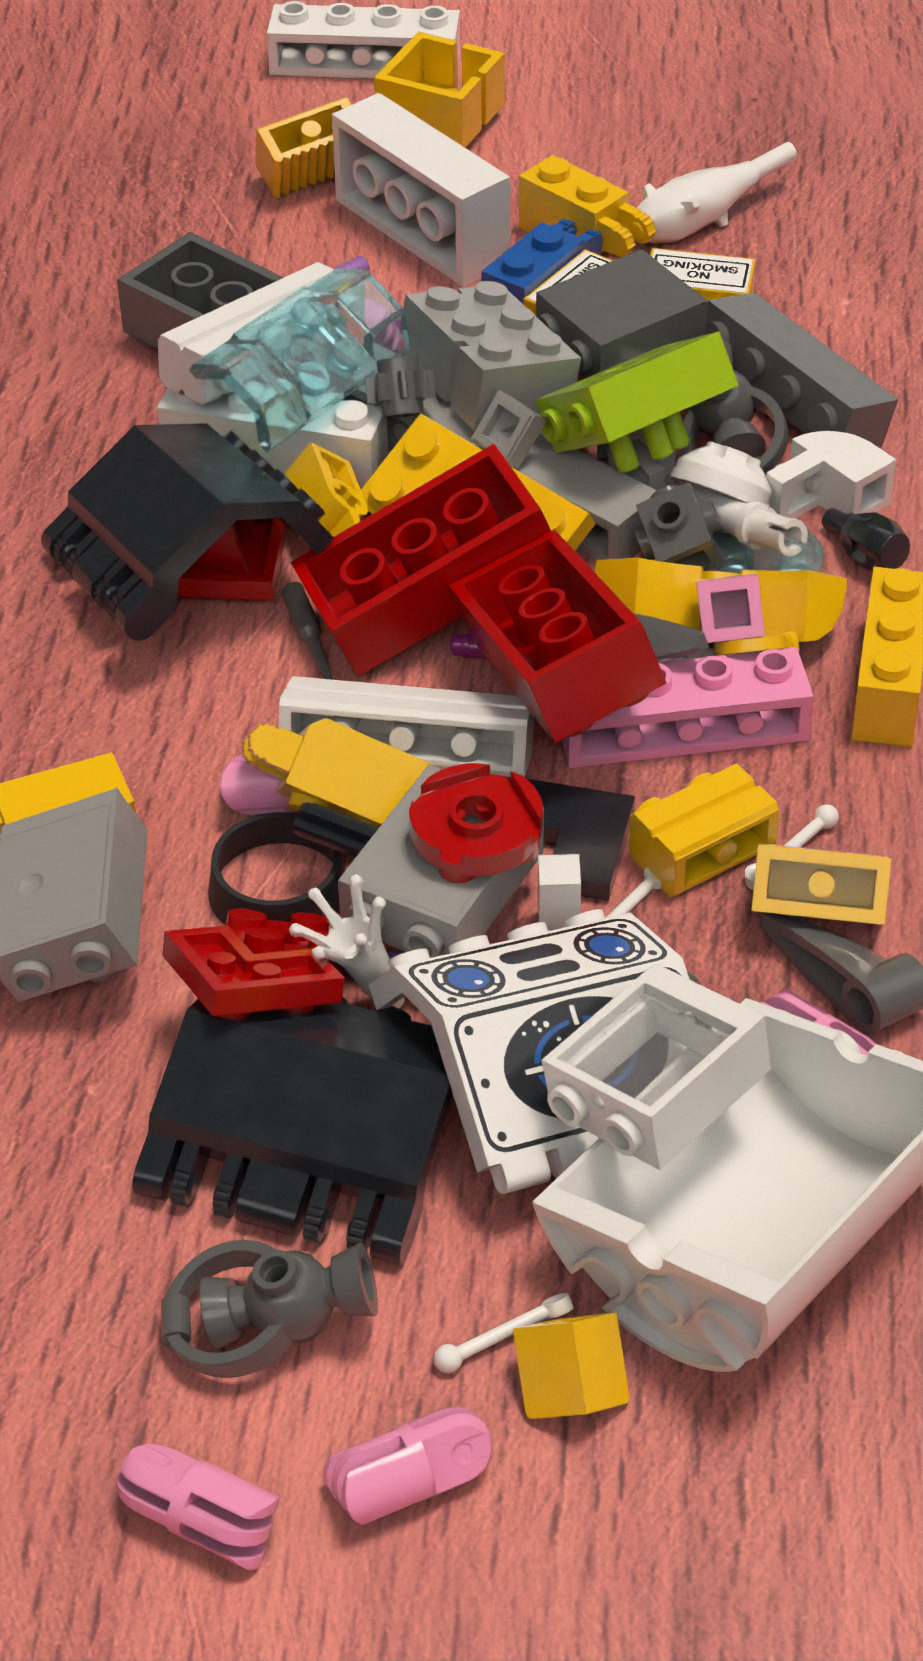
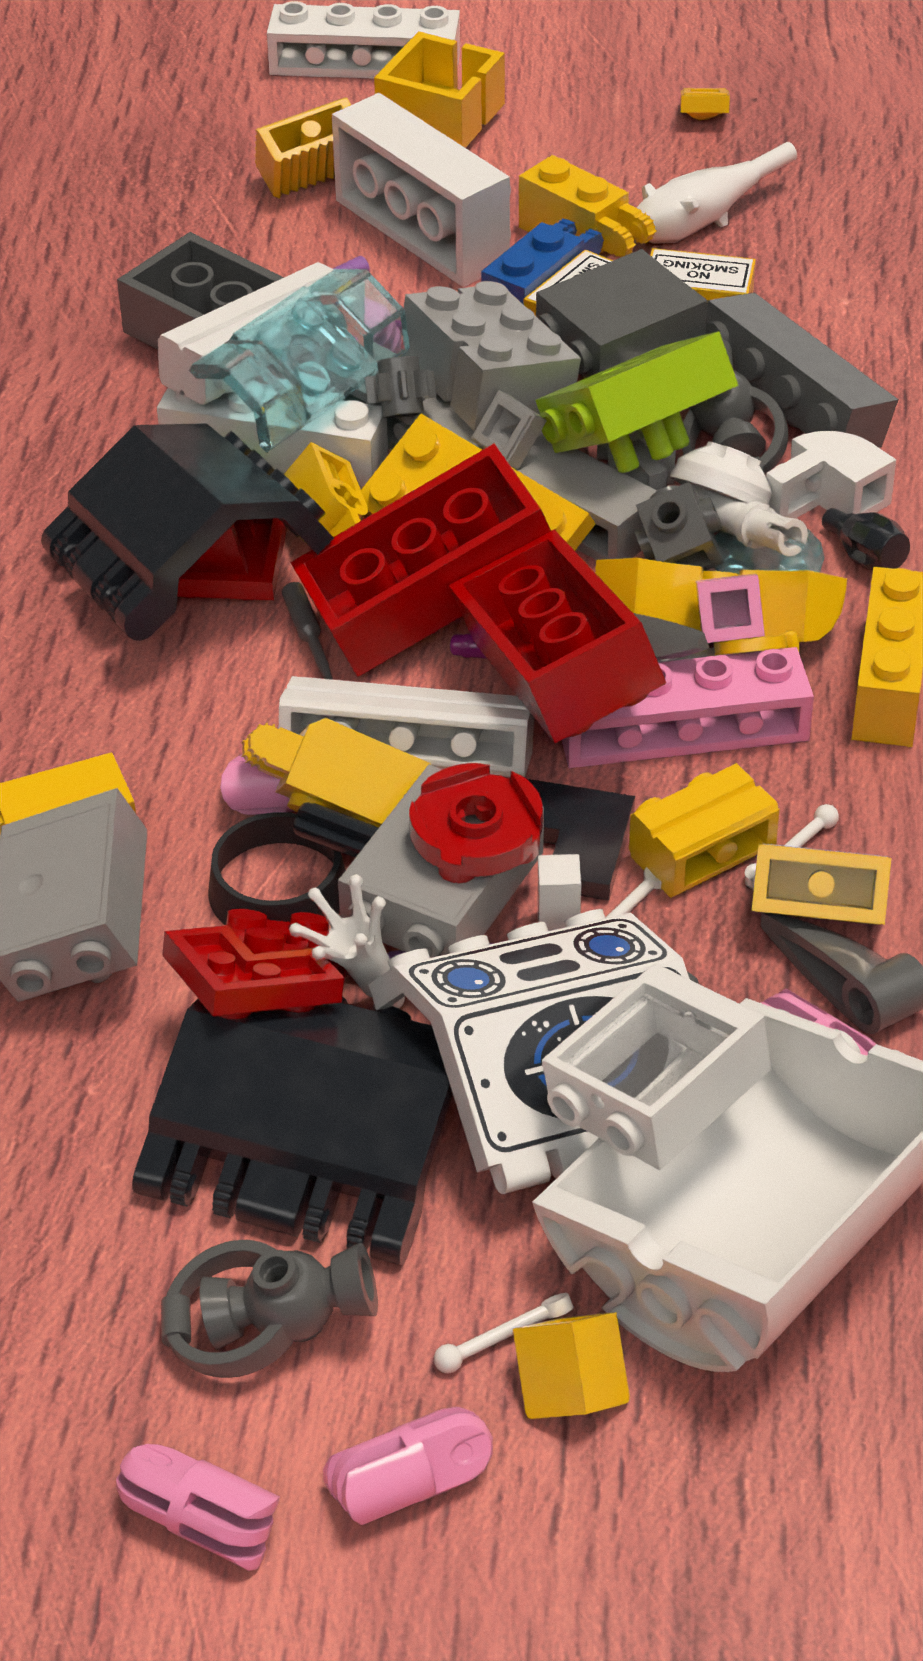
(704, 102): none -> yellow tile

